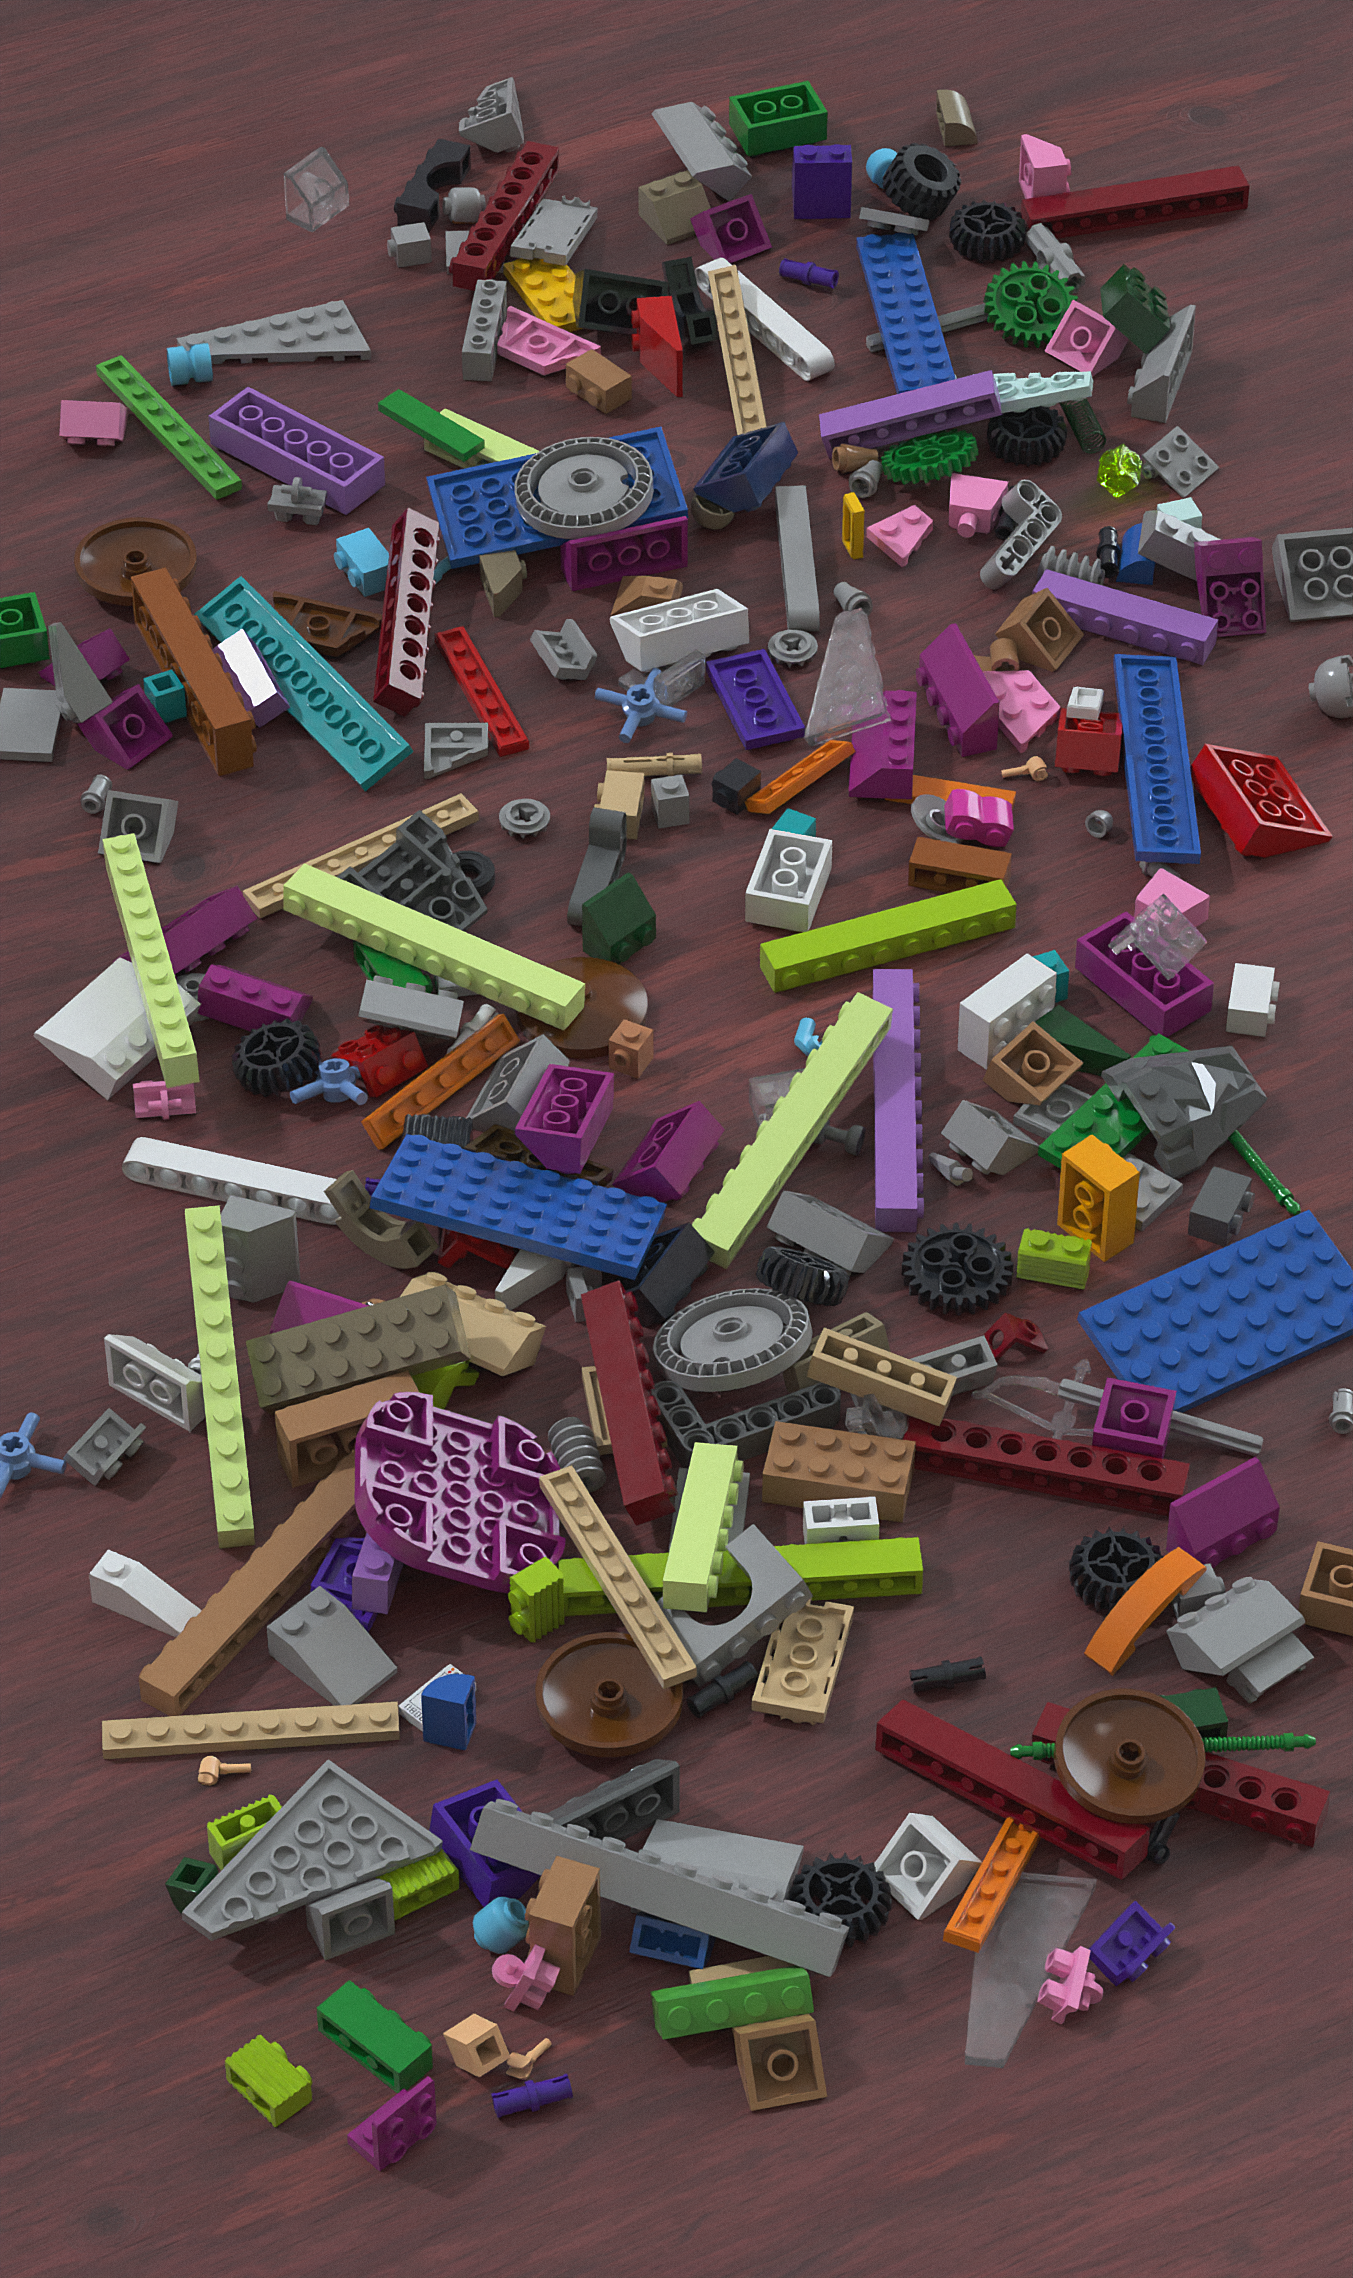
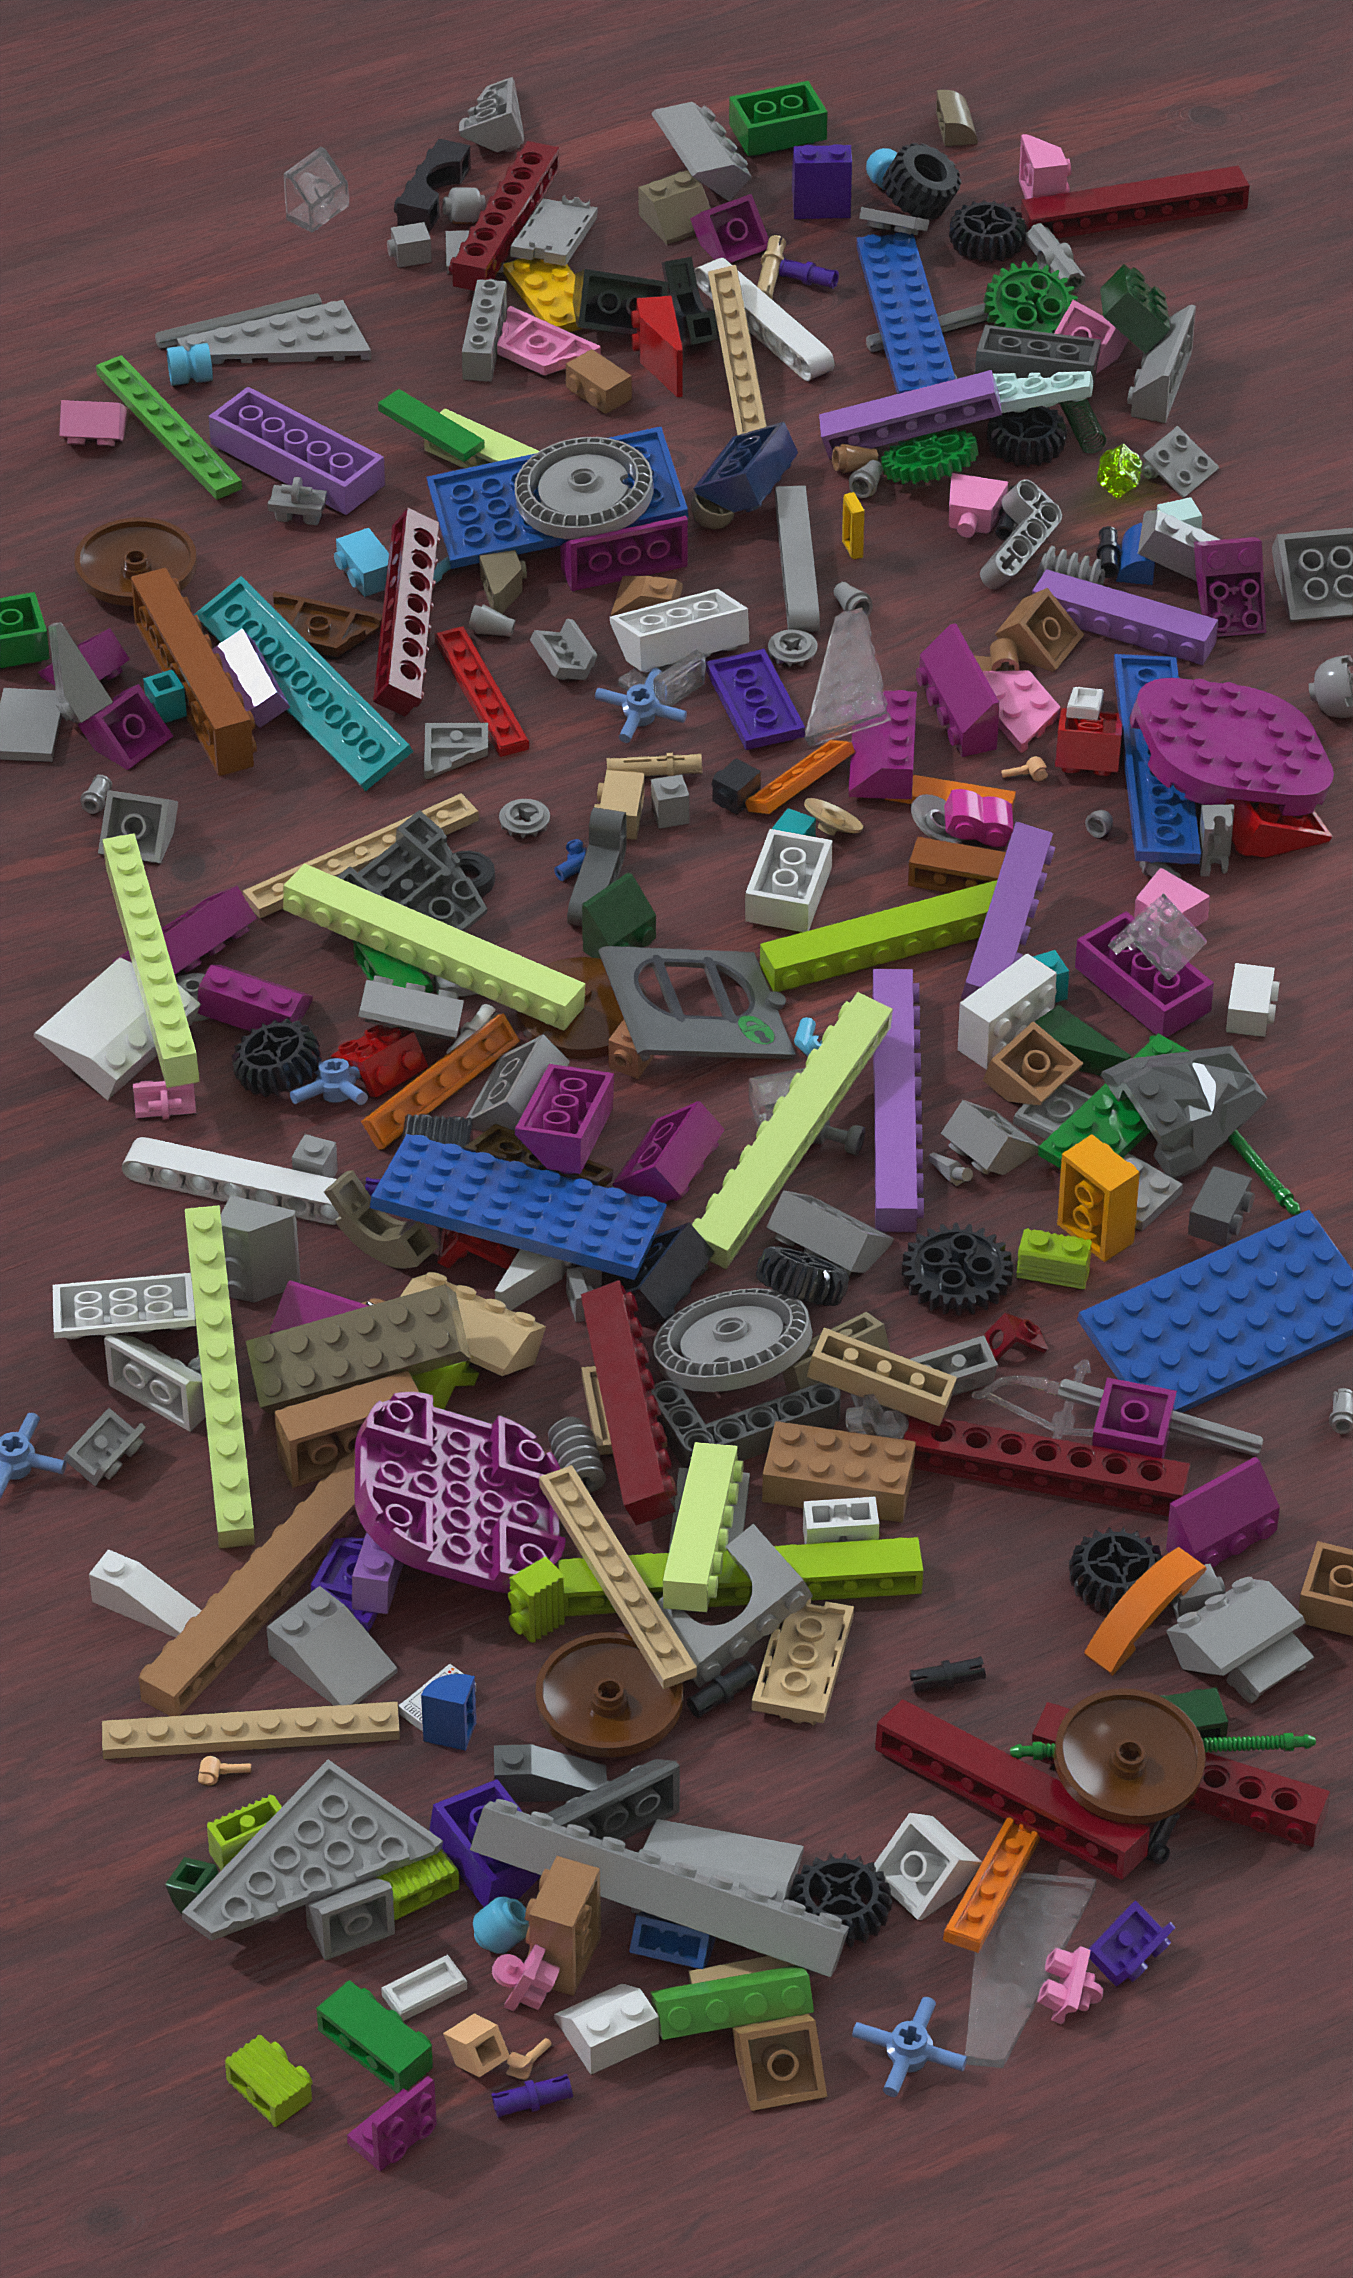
(123, 1306): none -> white slope
(169, 337): none -> light grey axle
(316, 1156): none -> light grey brick
(424, 1988): none -> white tile
(490, 622): none -> light grey cone
(543, 1774): none -> dark grey slope
(574, 860): none -> blue arm
(610, 2026): none -> white slope
(657, 1032): none -> dark grey door
(770, 265): none -> tan pin
(832, 817): none -> tan dish
(901, 533): bright pink wing -> none
(909, 2046): none -> medium blue bar
(1011, 905): none -> medium lavender brick
(1035, 352): none -> dark grey slope
(1215, 836): none -> light grey hinge
(1231, 744): none -> magenta plate

